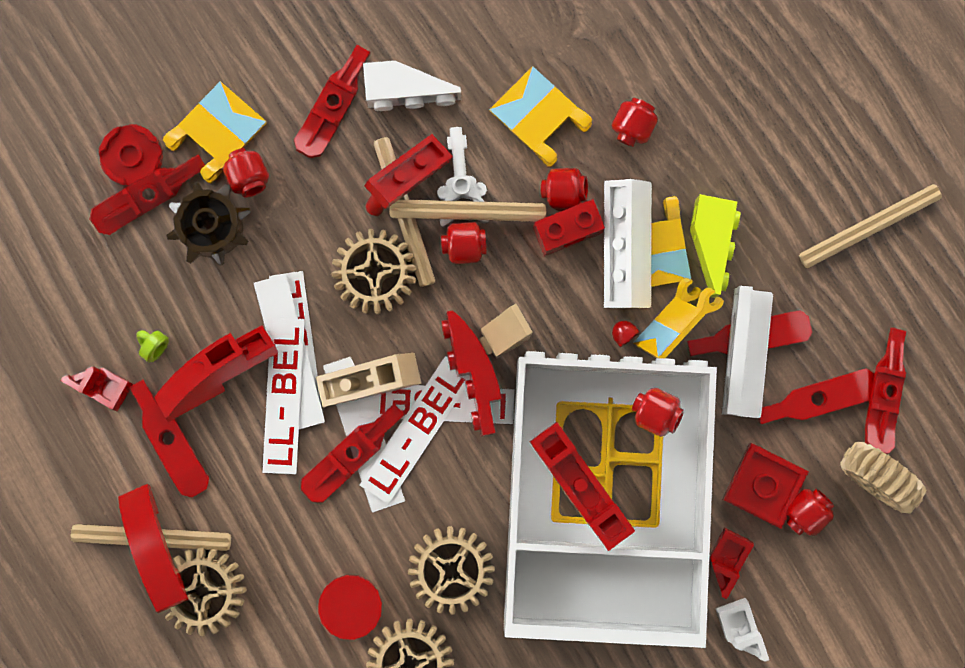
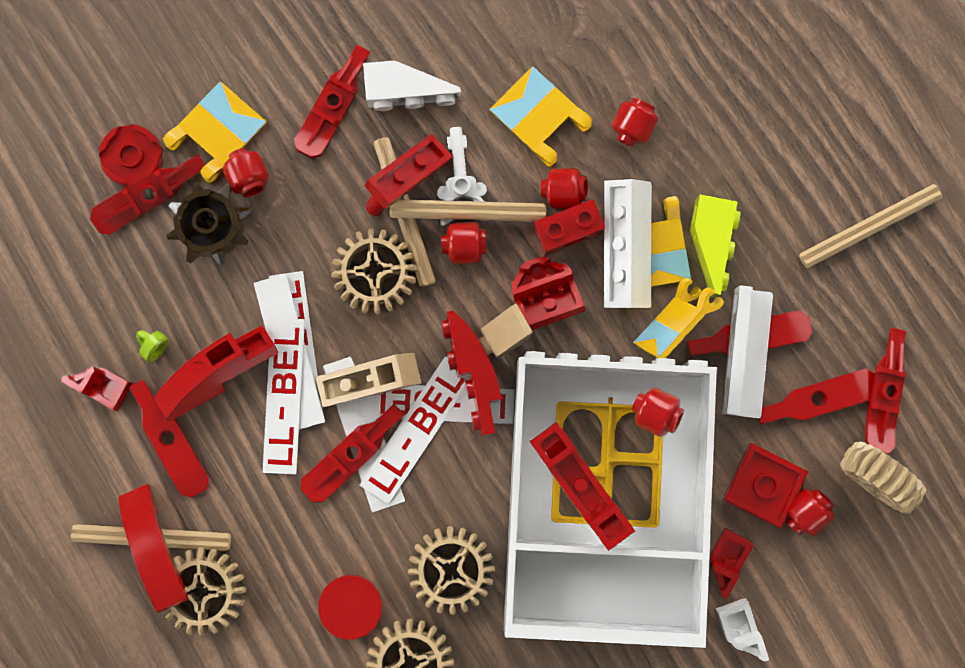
(546, 292): none -> red slope
(624, 332): red hinge -> none

